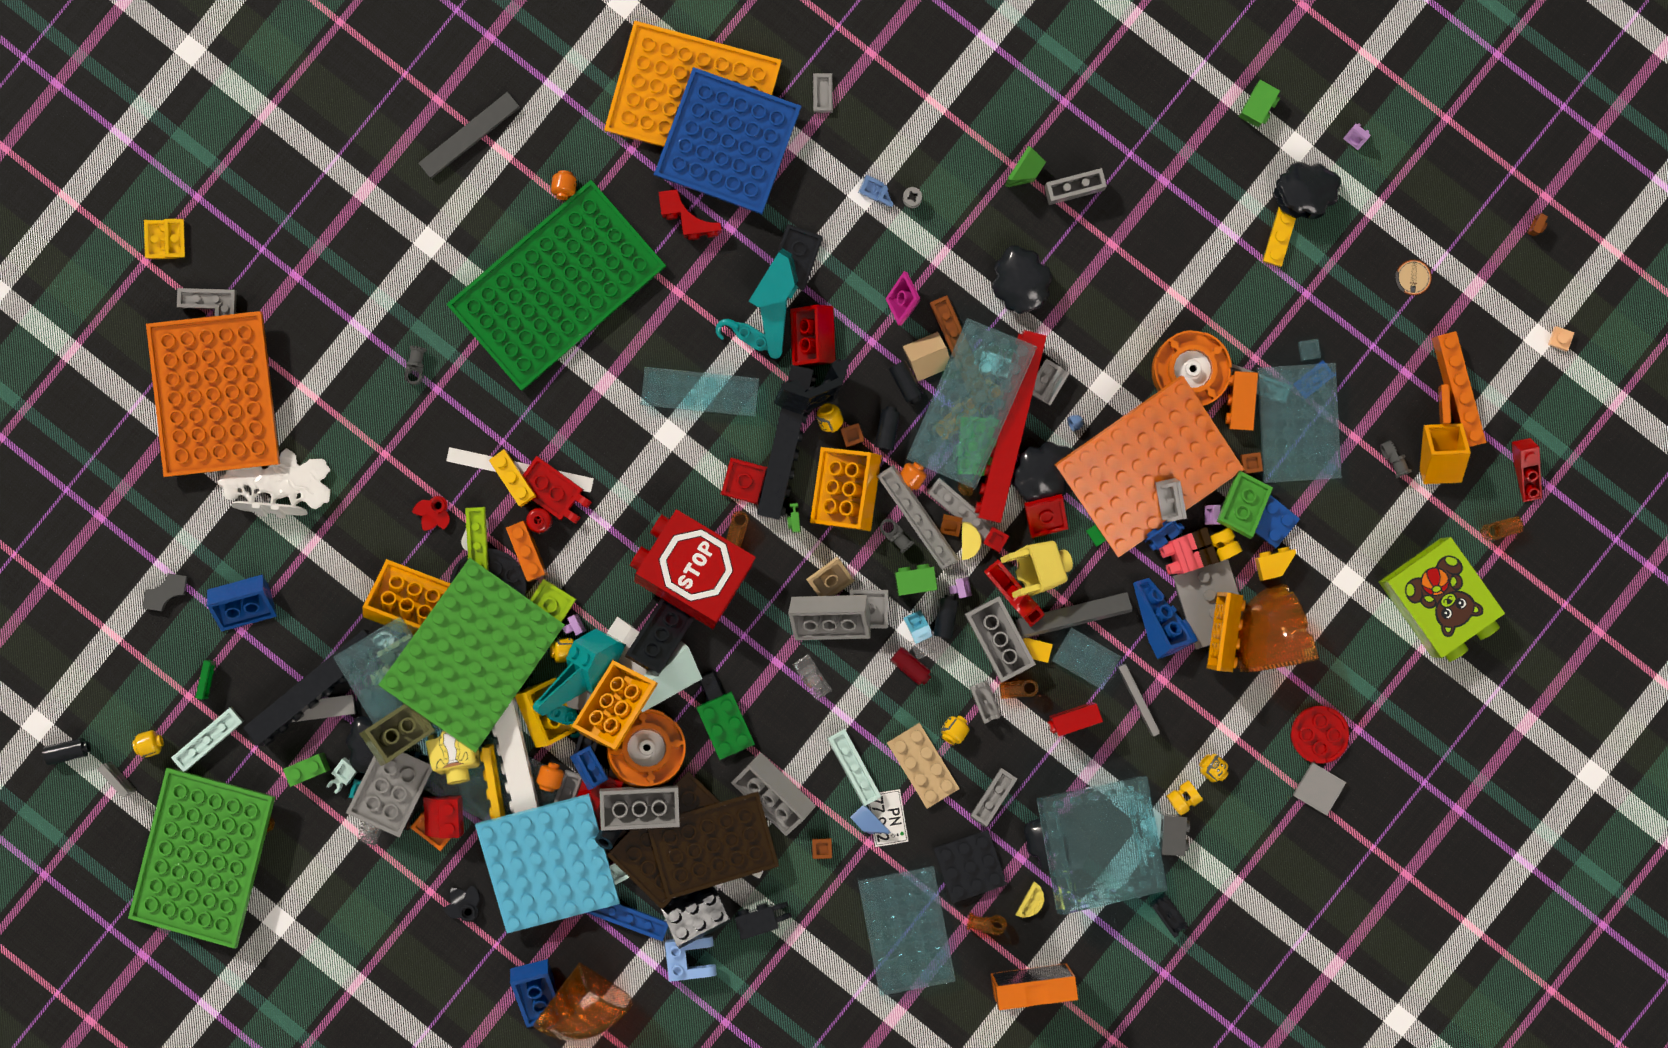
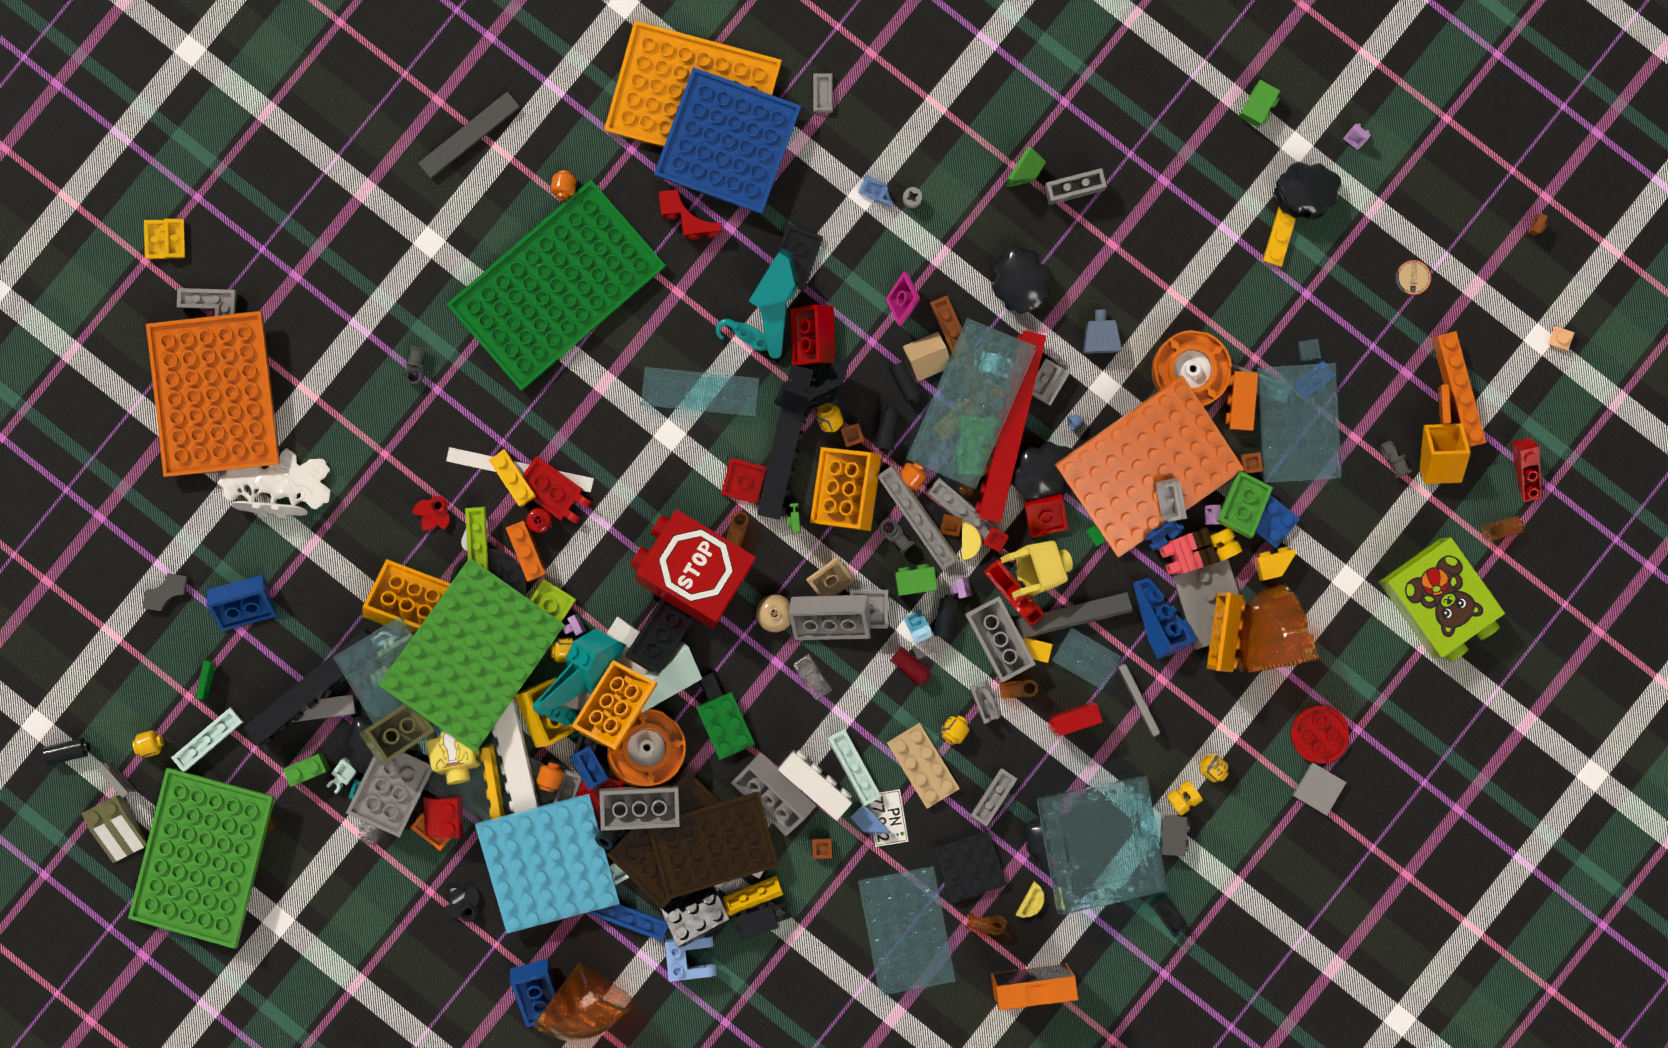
(115, 828): none -> olive slope
(752, 895): none -> yellow plate
(766, 617): none -> tan cylinder
(815, 784): none -> white brick
(1101, 335): none -> sand blue torso

